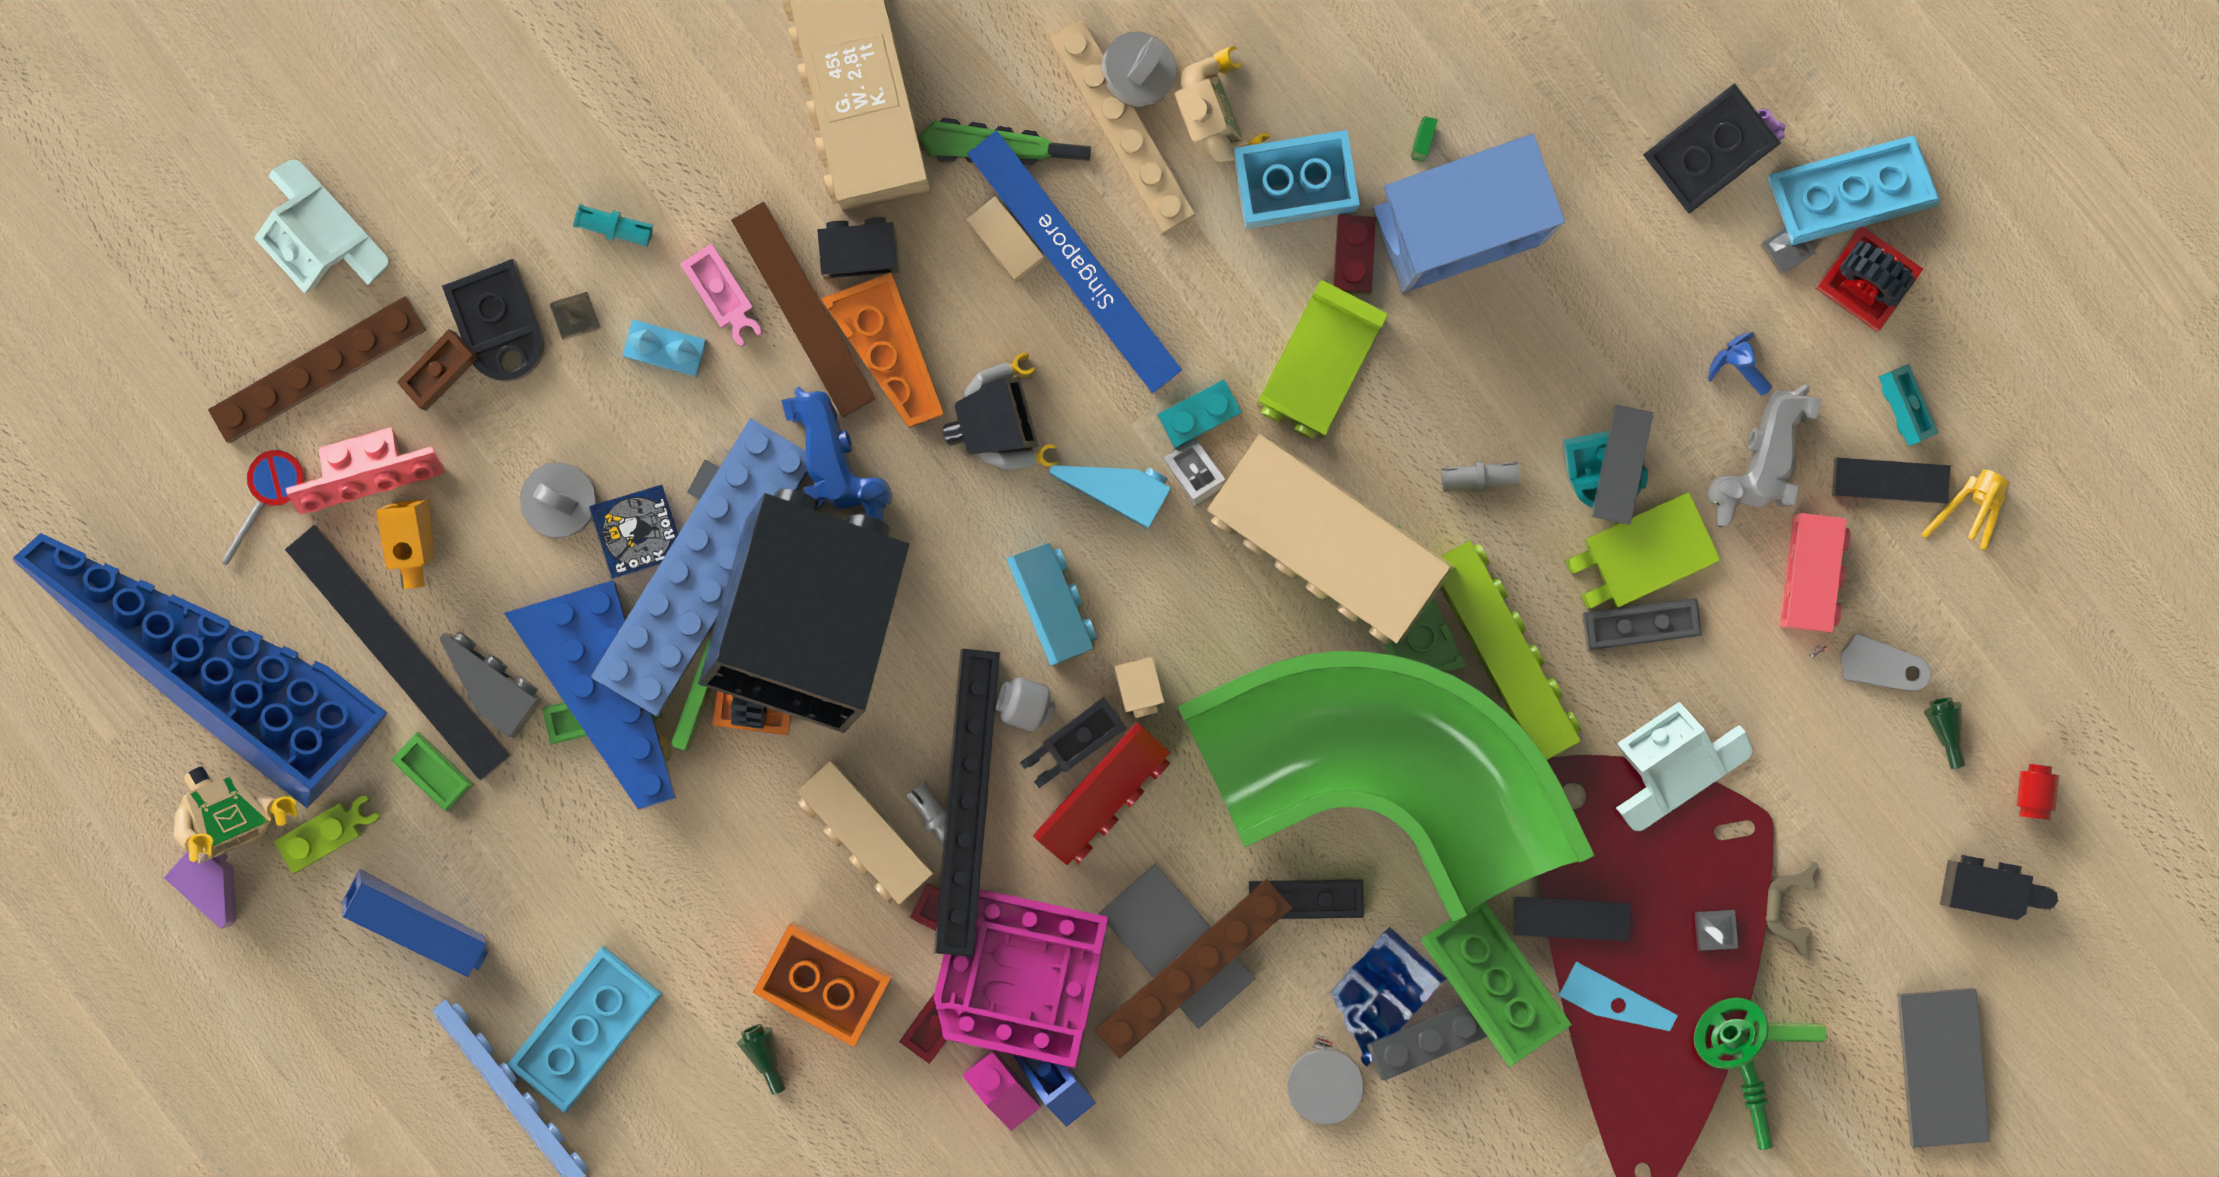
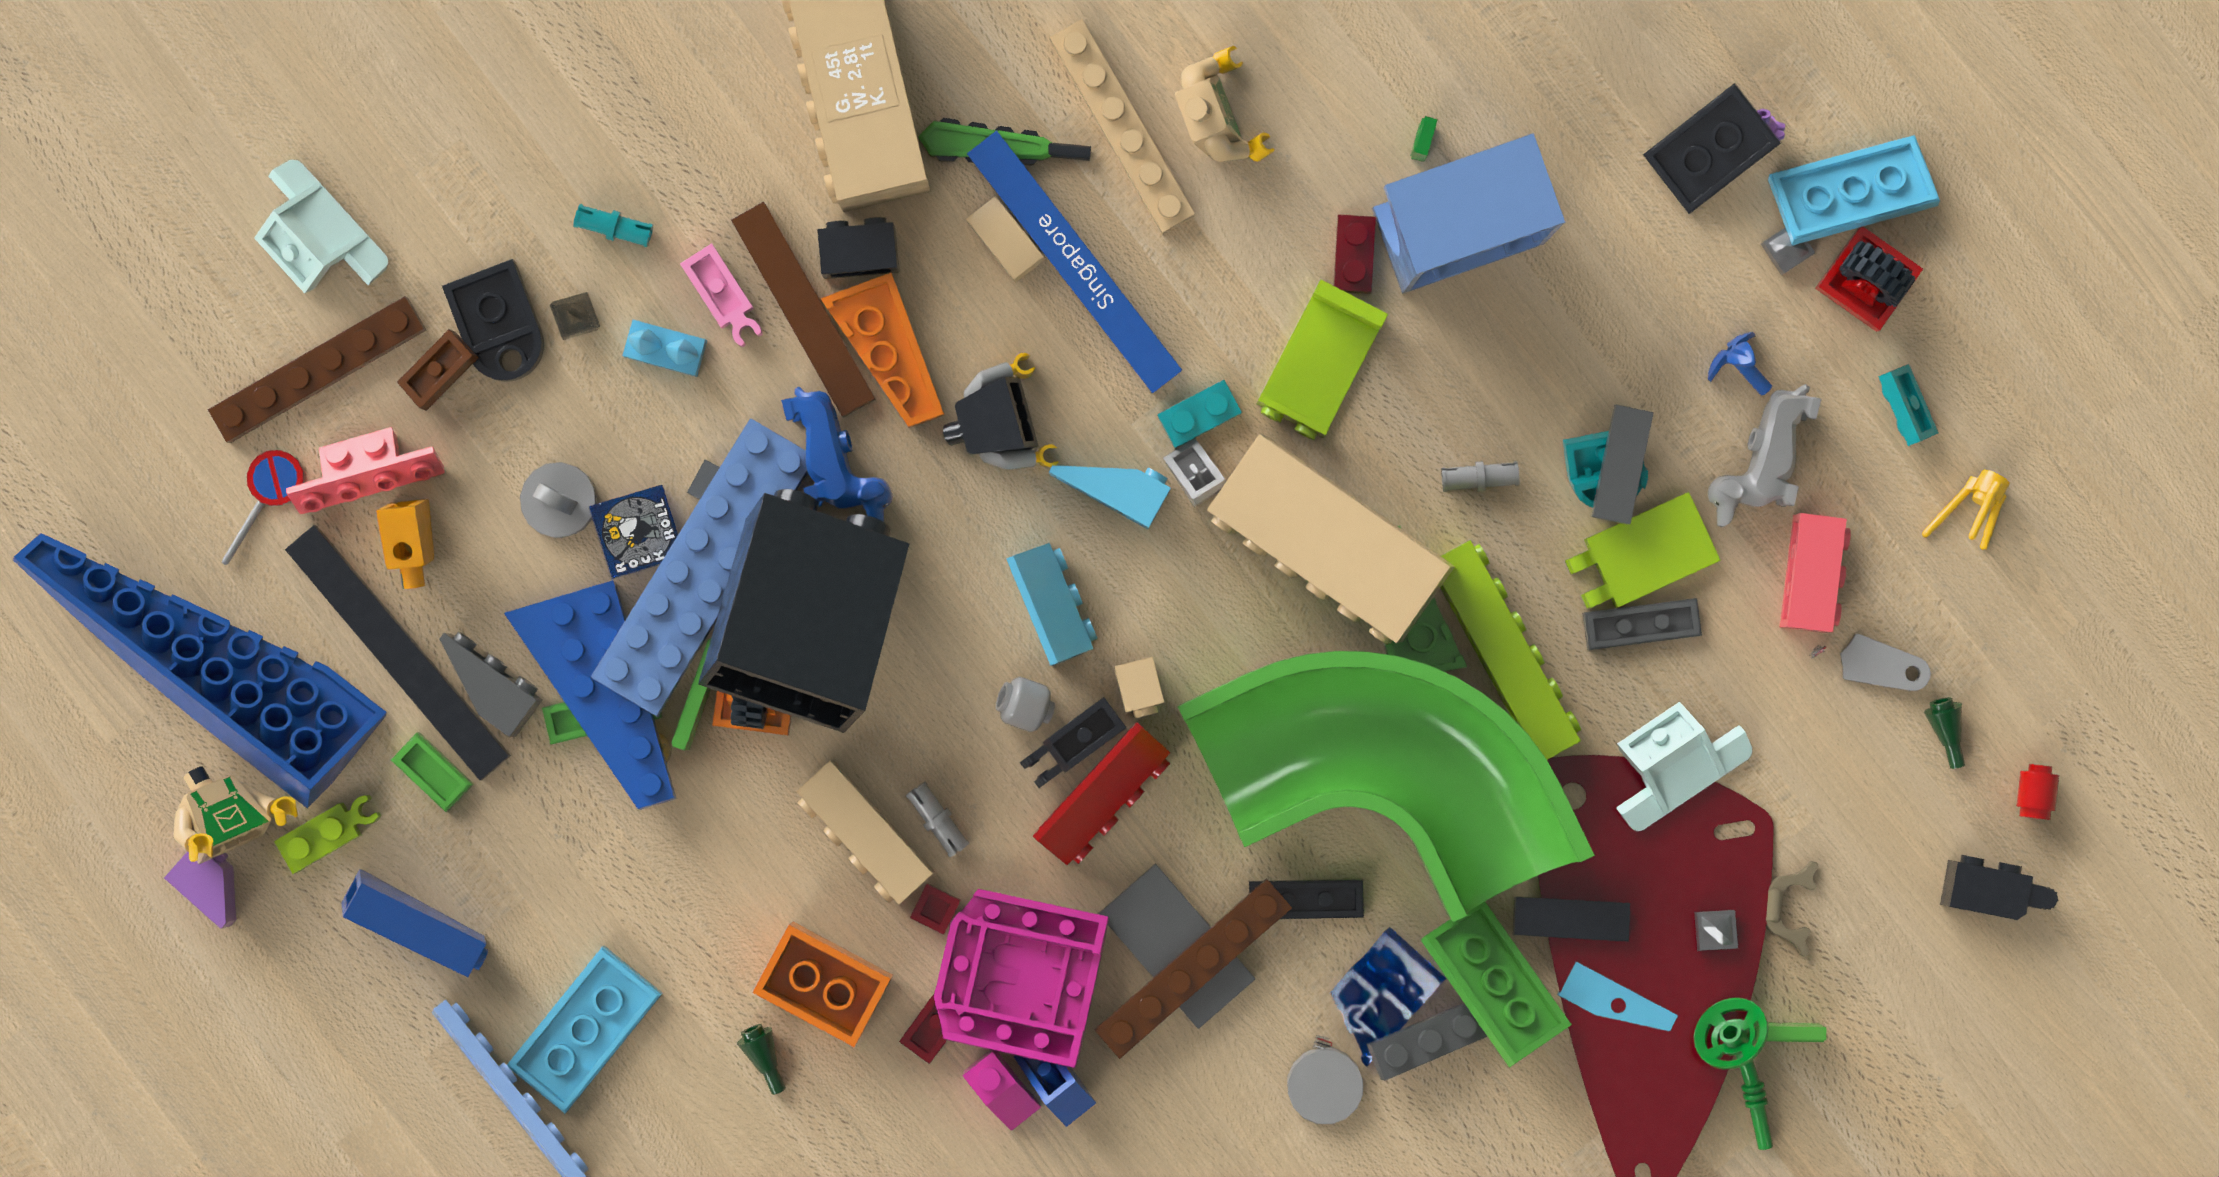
(966, 803): black tile -> none
(1139, 69): light grey tile -> none
(1296, 179): medium azure slope -> none
(1891, 480): black tile -> none
(1943, 1067): dark grey tile -> none

